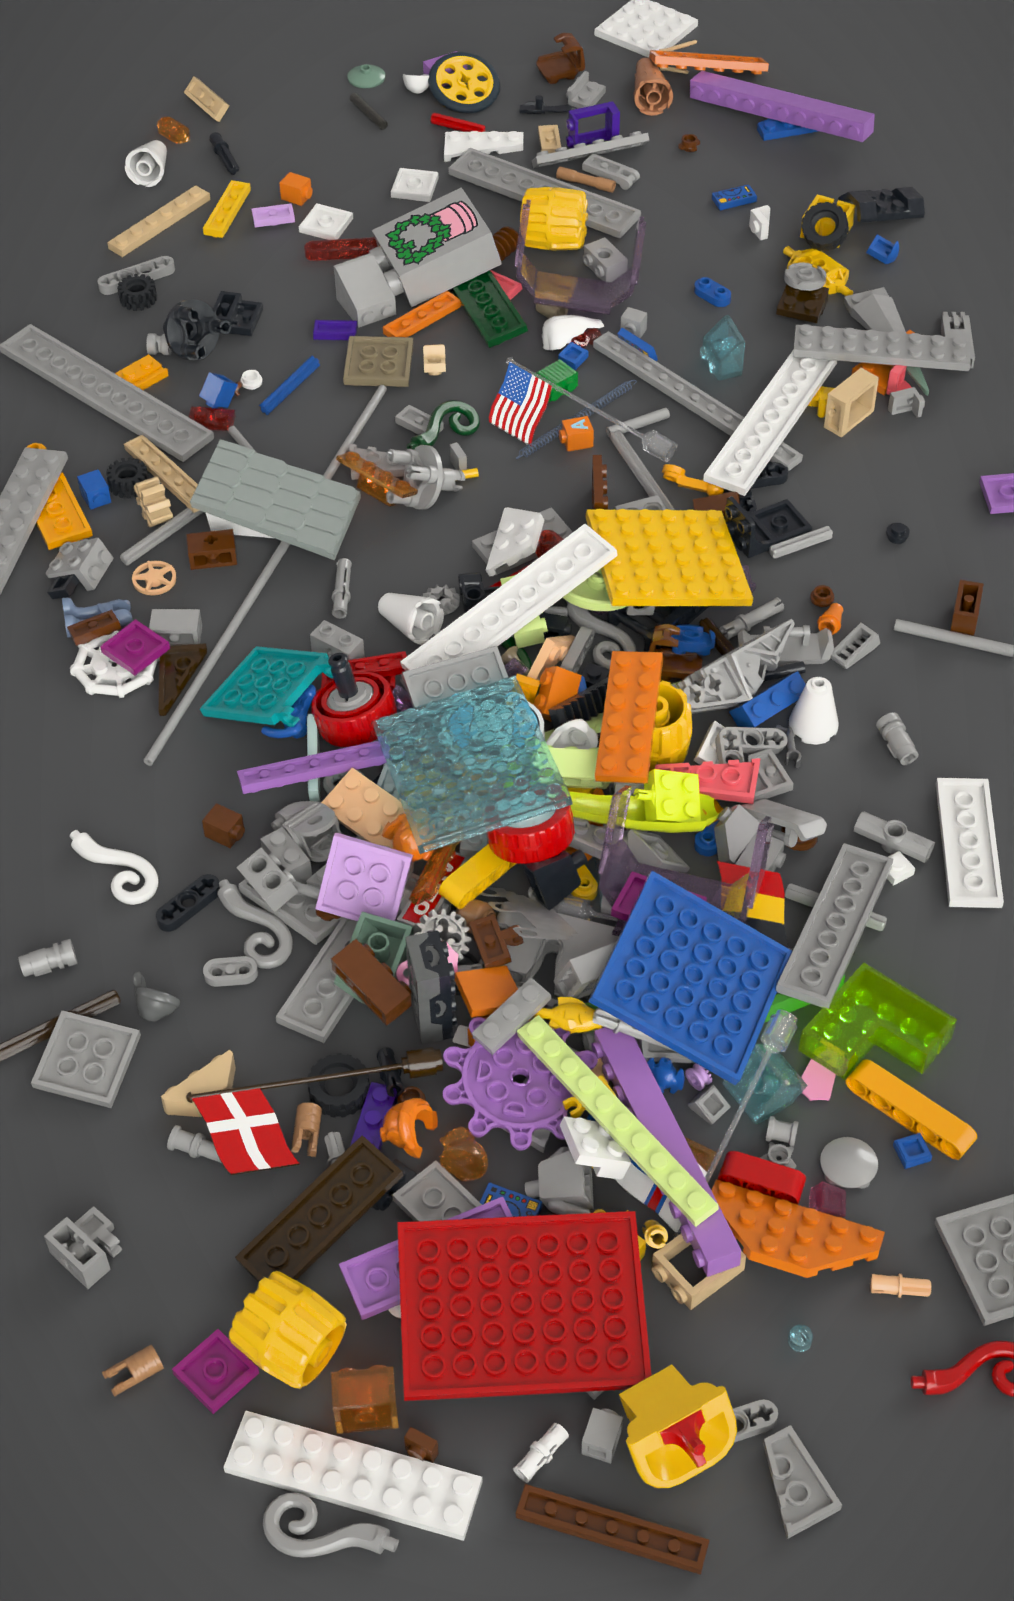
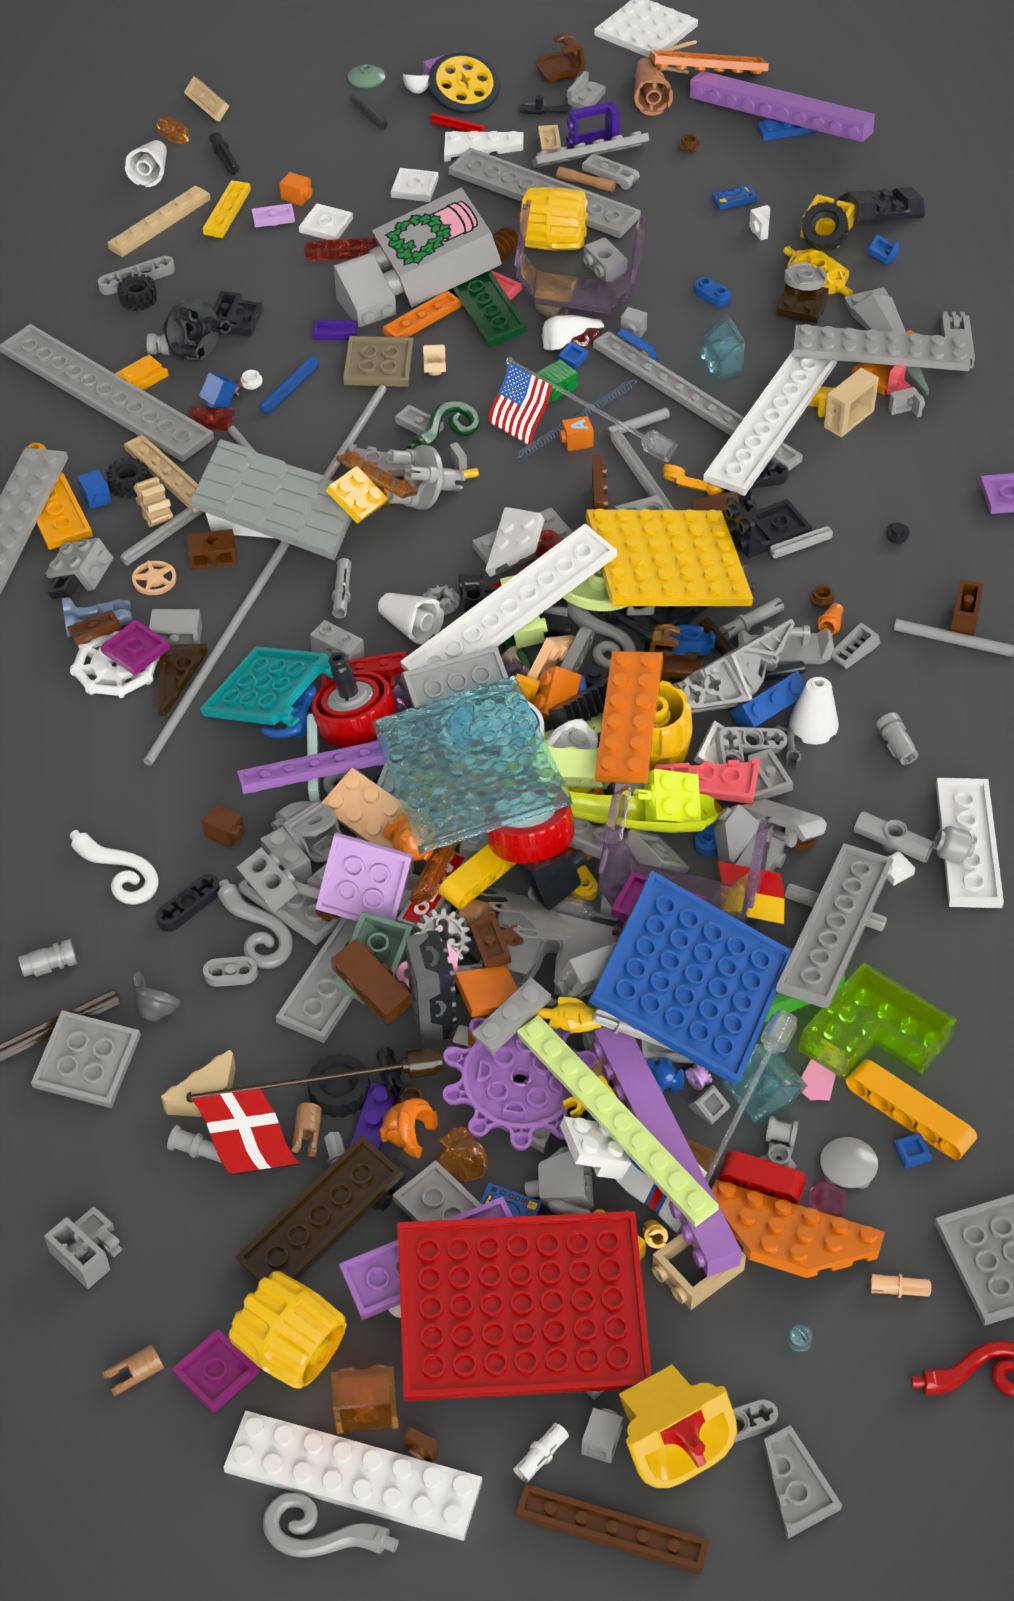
(357, 494): none -> yellow plate
(954, 844): none -> light grey head

